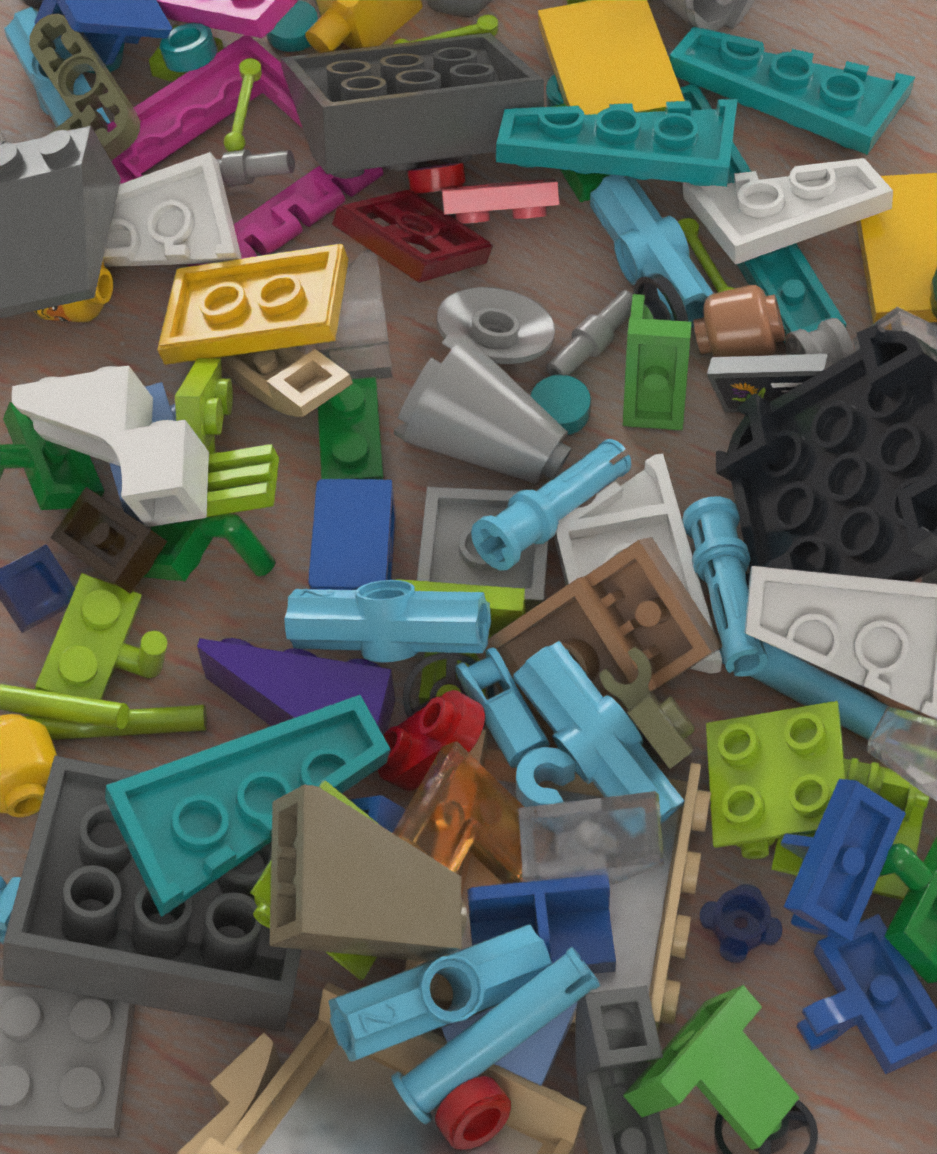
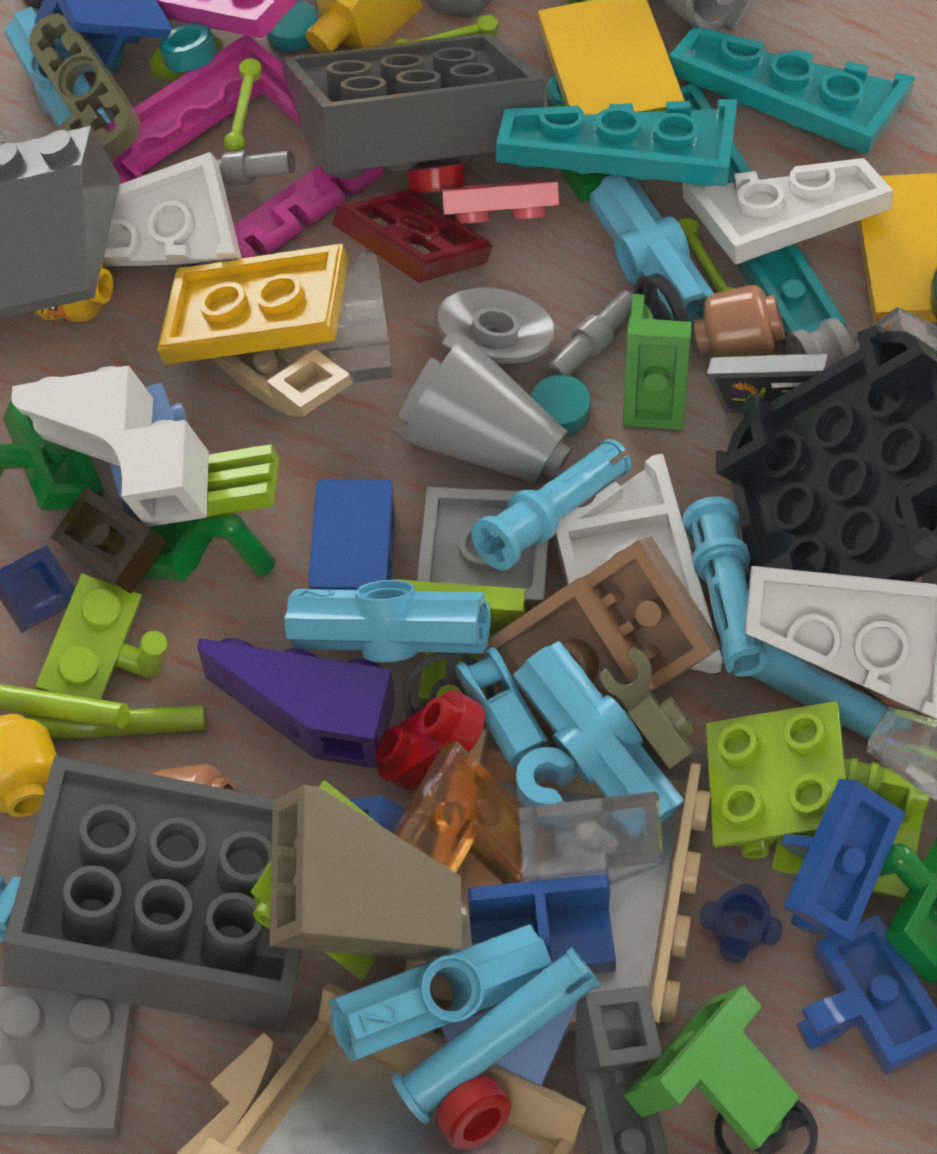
(205, 400): lime plate -> none
(216, 806): teal wing -> none
(351, 433): green plate -> none

